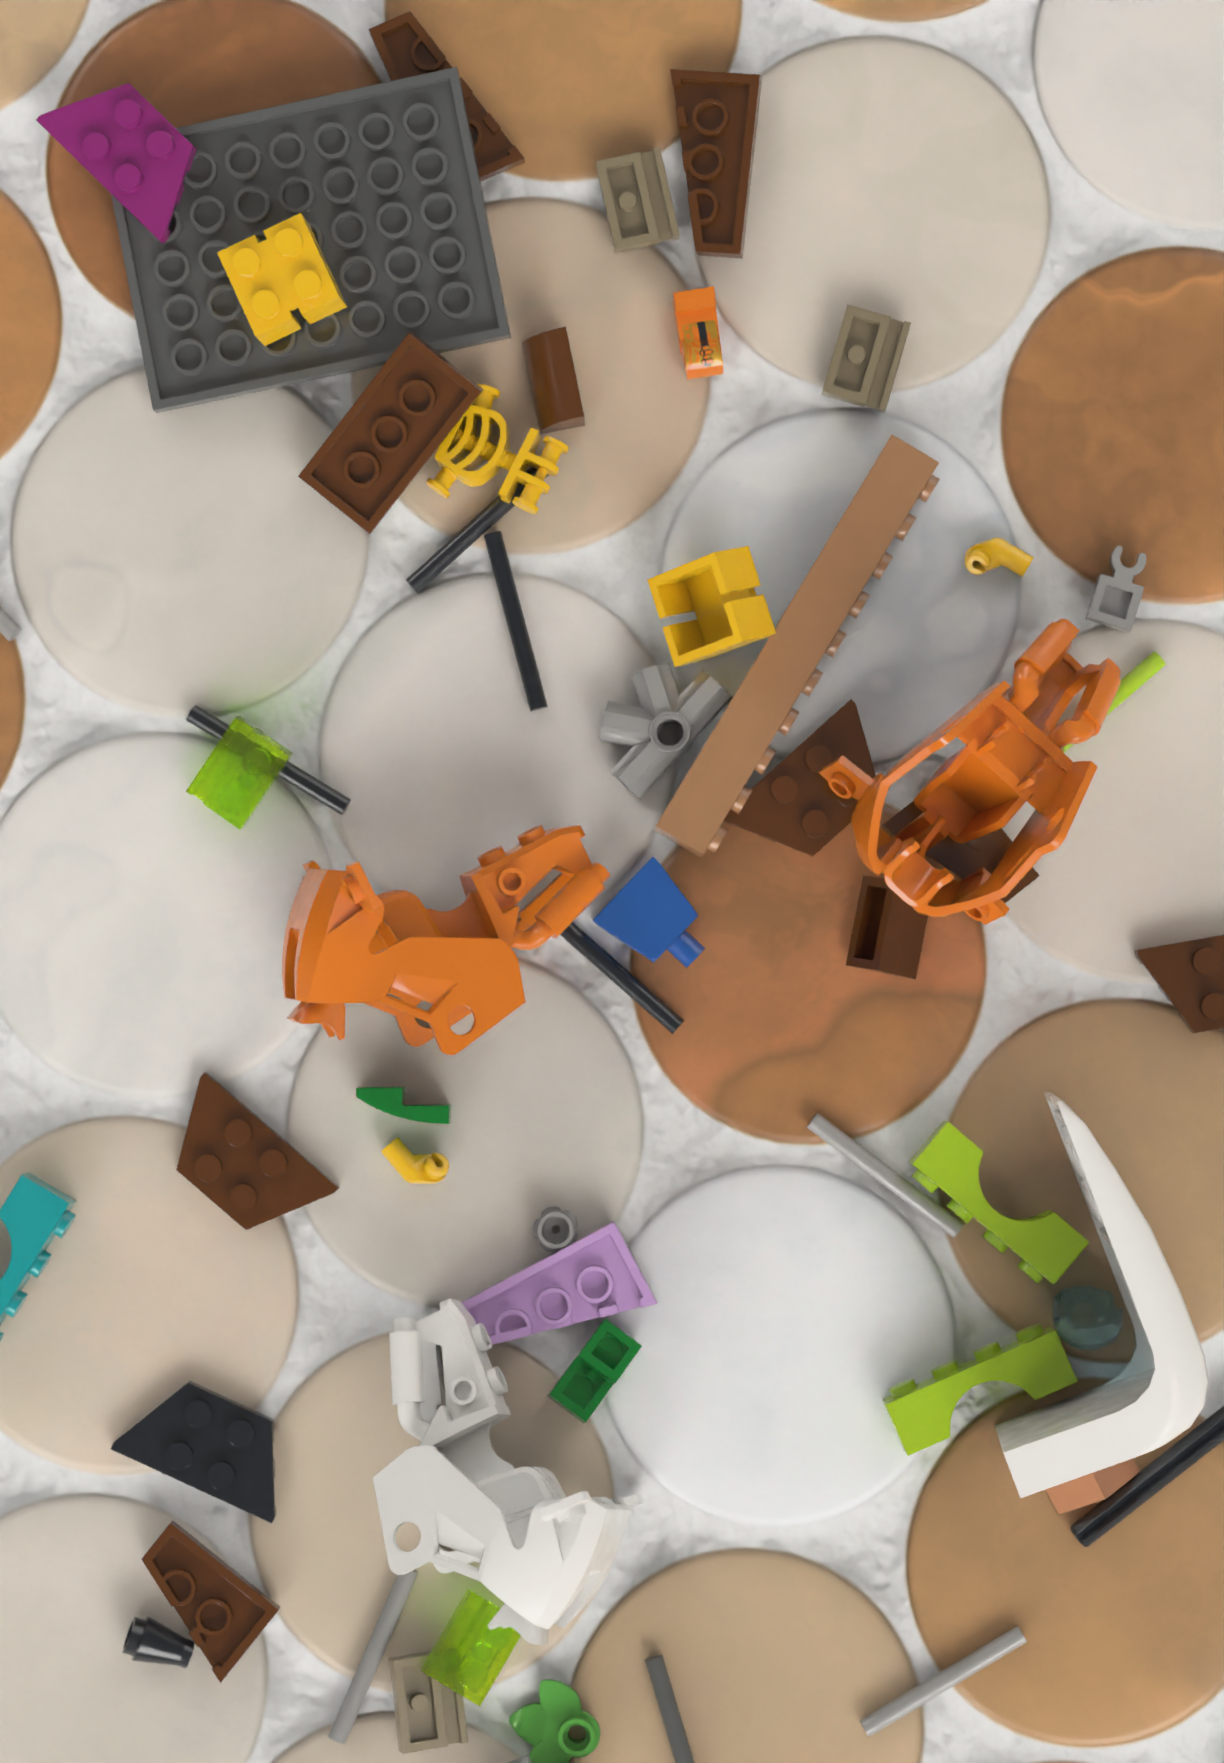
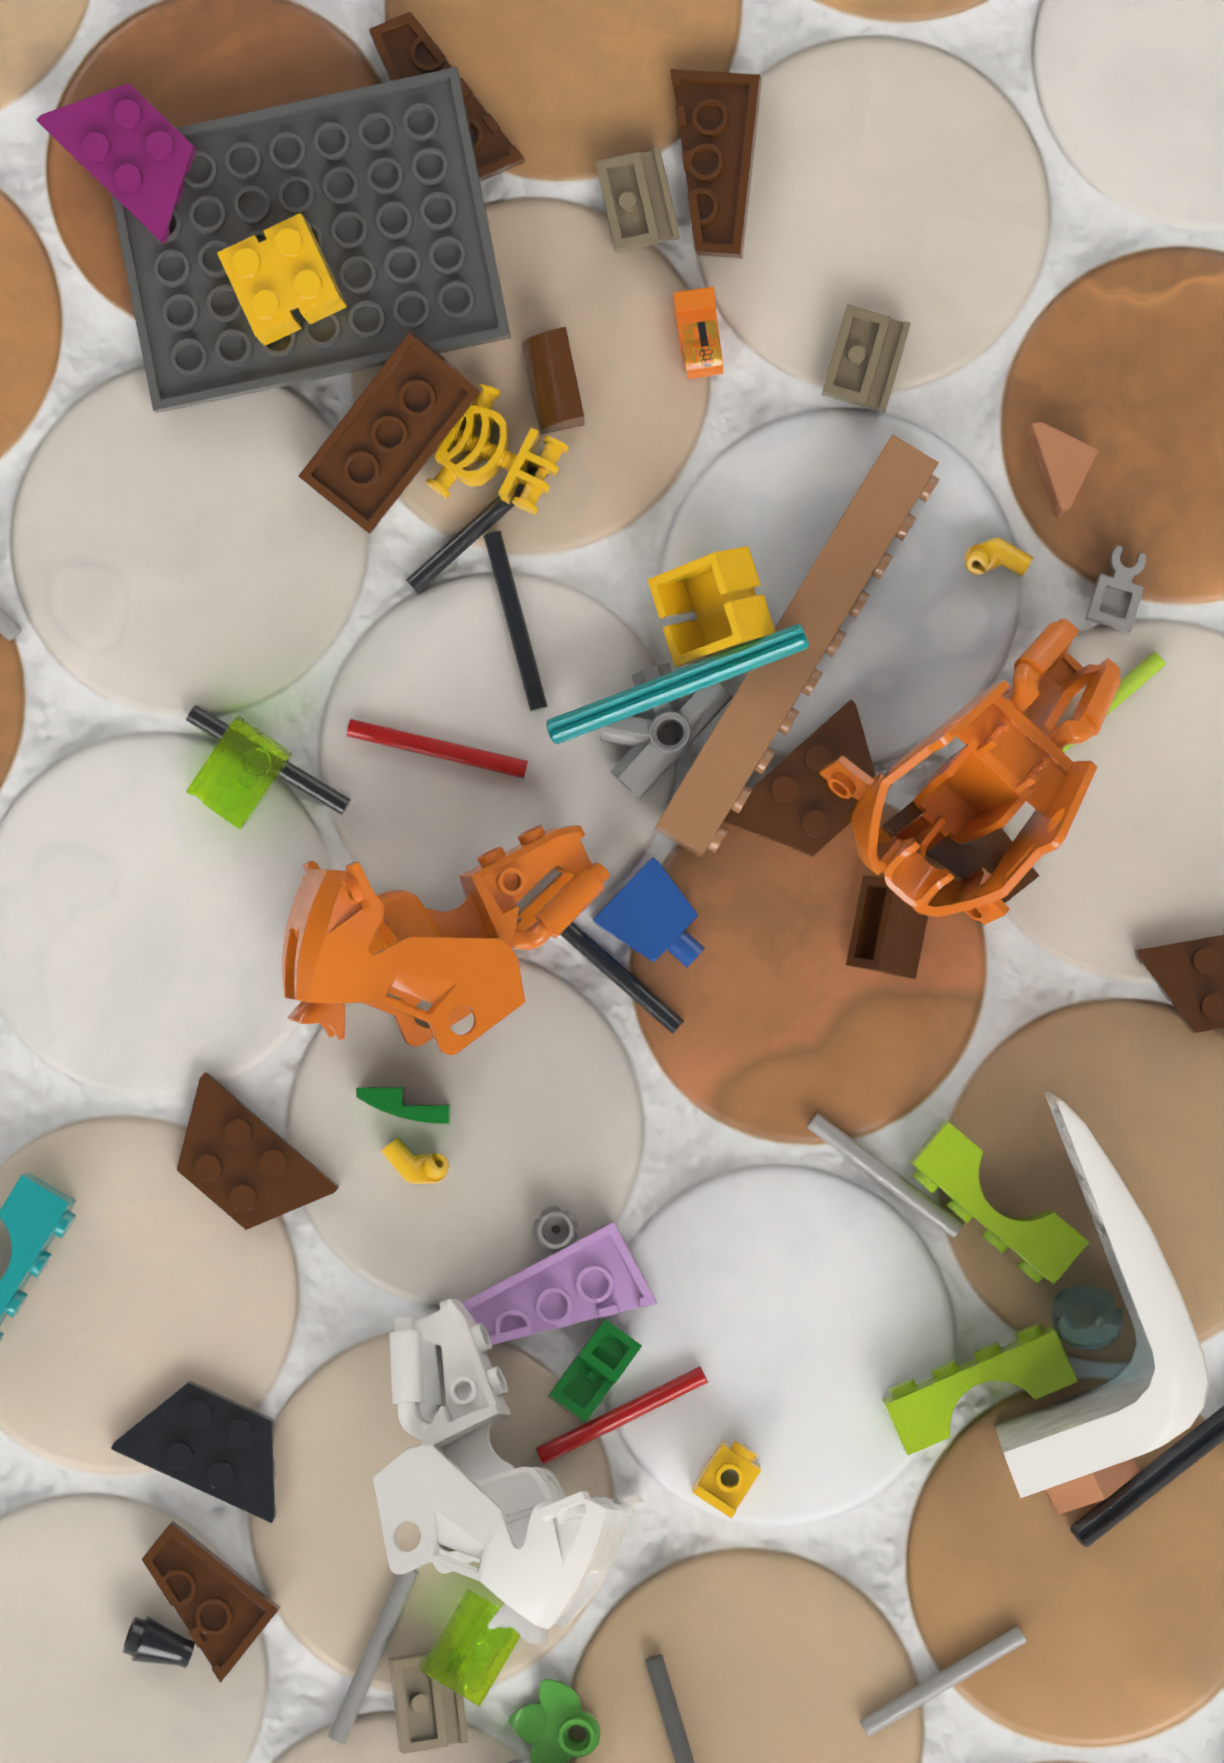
(437, 748): none -> red bar
(621, 1415): none -> red piece
(677, 684): none -> teal axle
(709, 1484): none -> yellow brick
(1061, 462): none -> nougat slope

